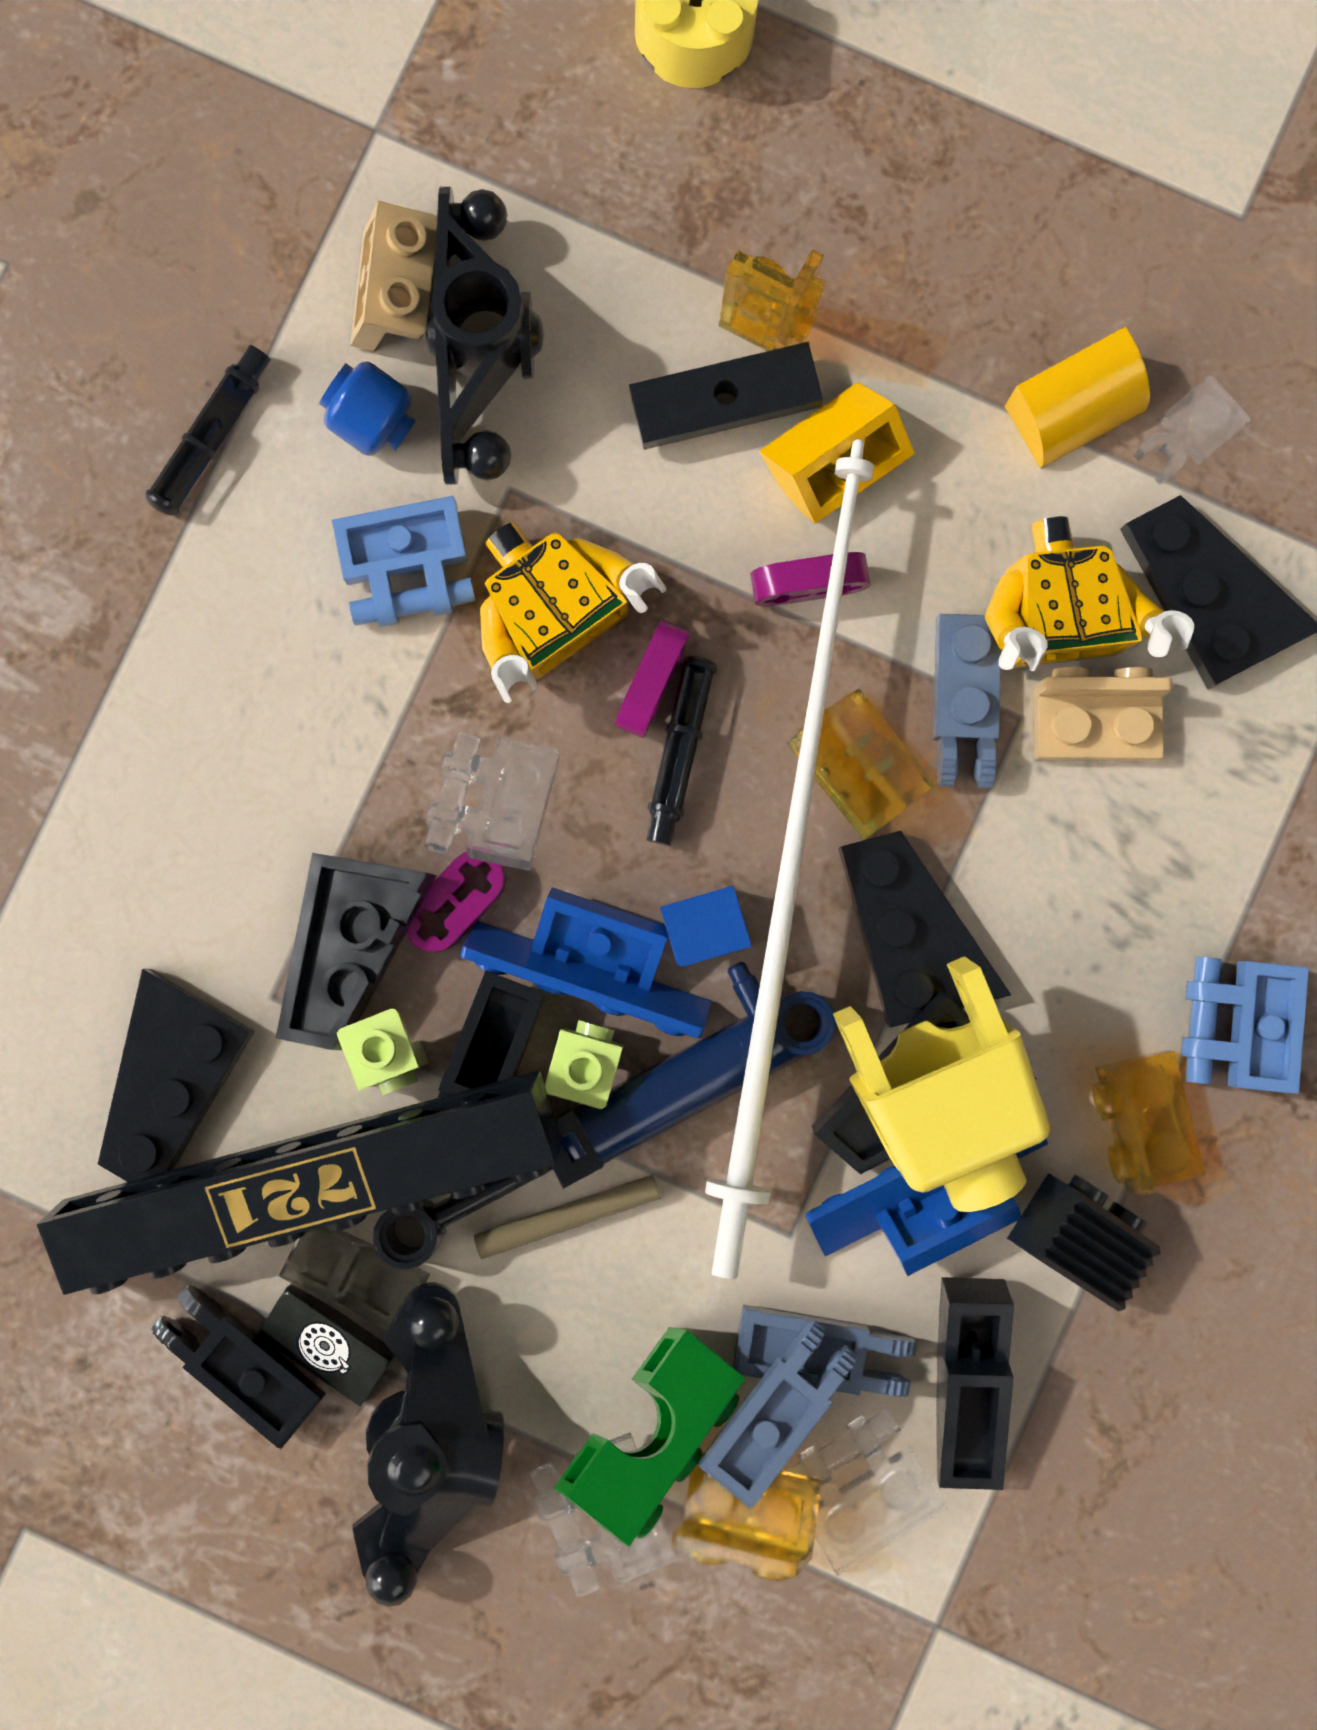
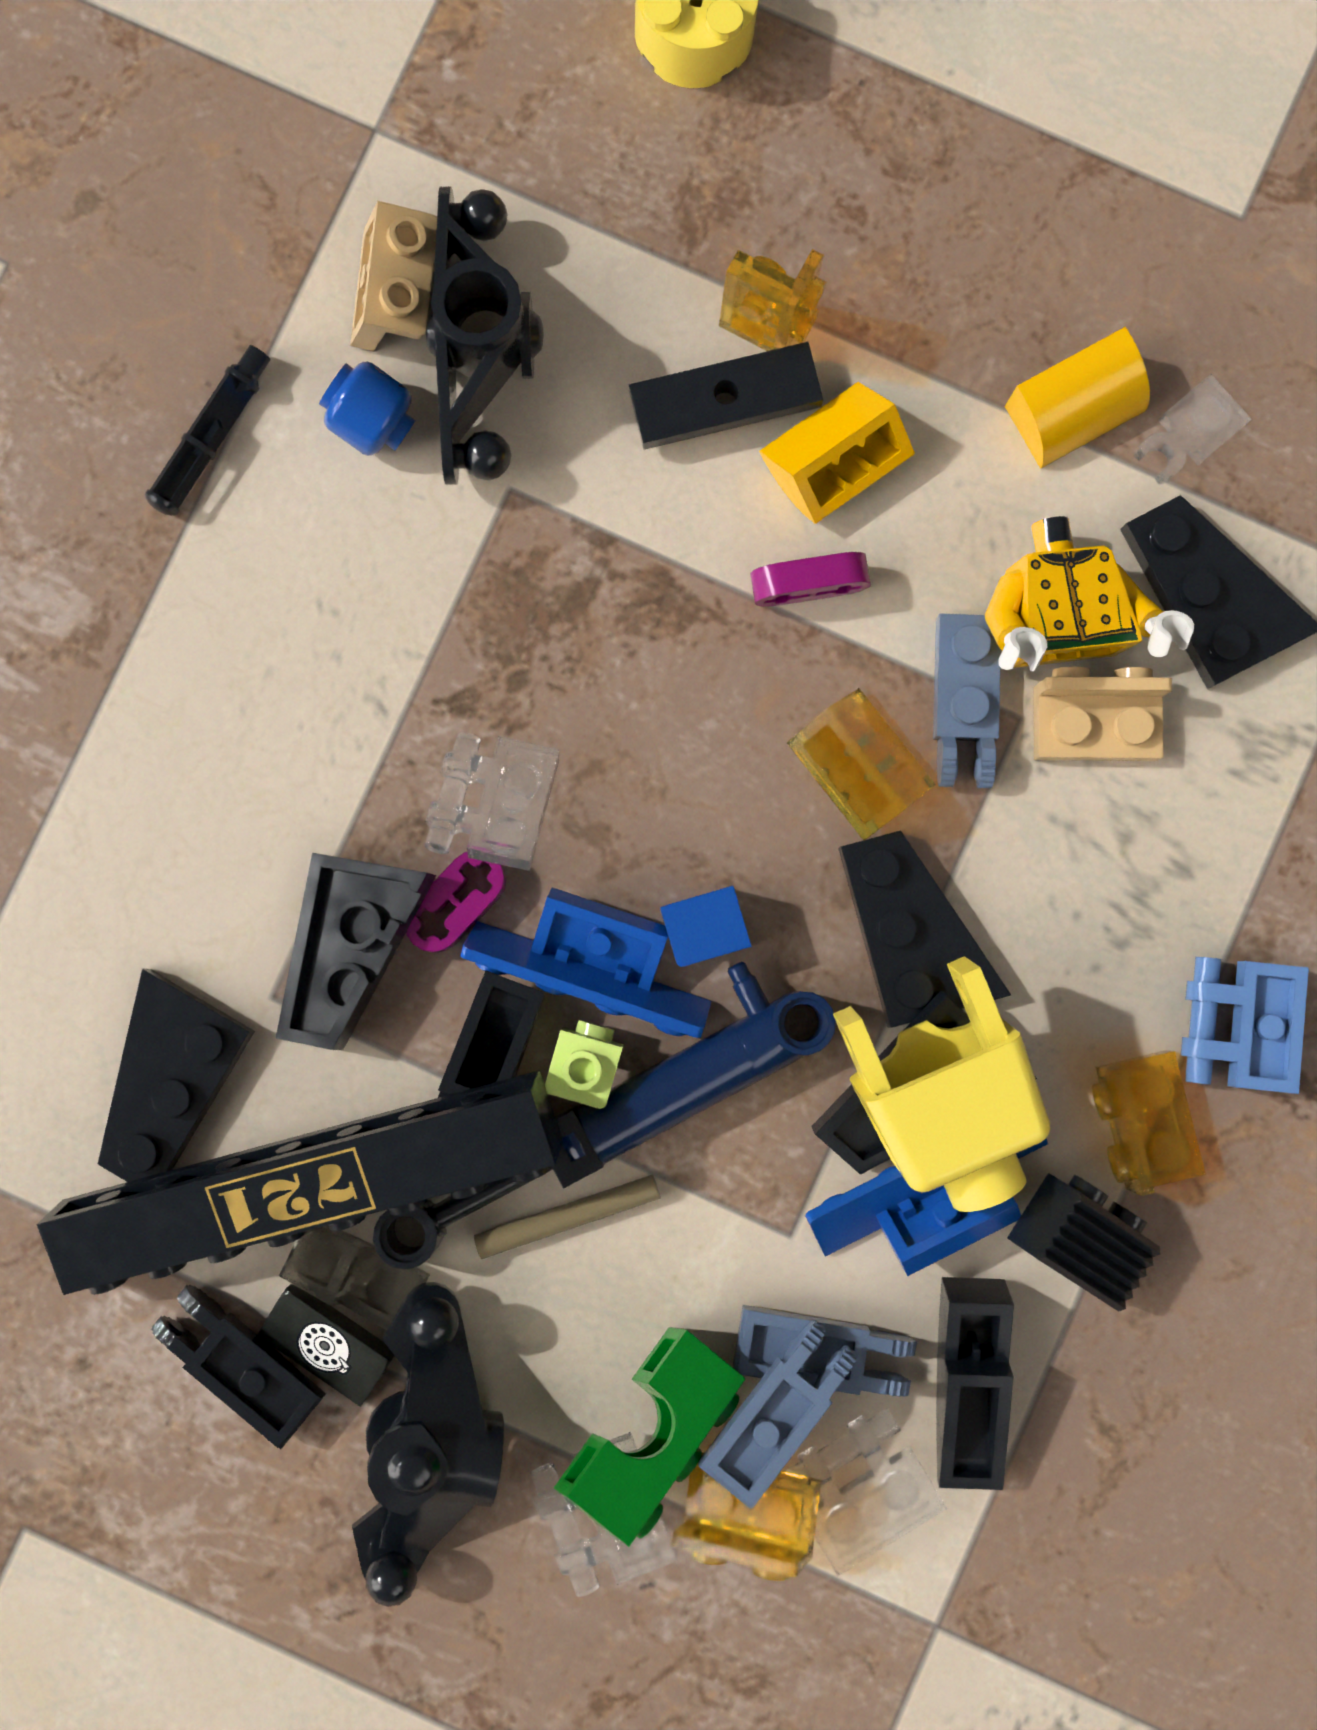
(381, 1052): yellowish green bracket -> none
(399, 543): medium blue plate -> none
(552, 602): yellow torso -> none
(652, 678): magenta beam -> none
(680, 748): black piece -> none
(738, 1188): white piece -> none

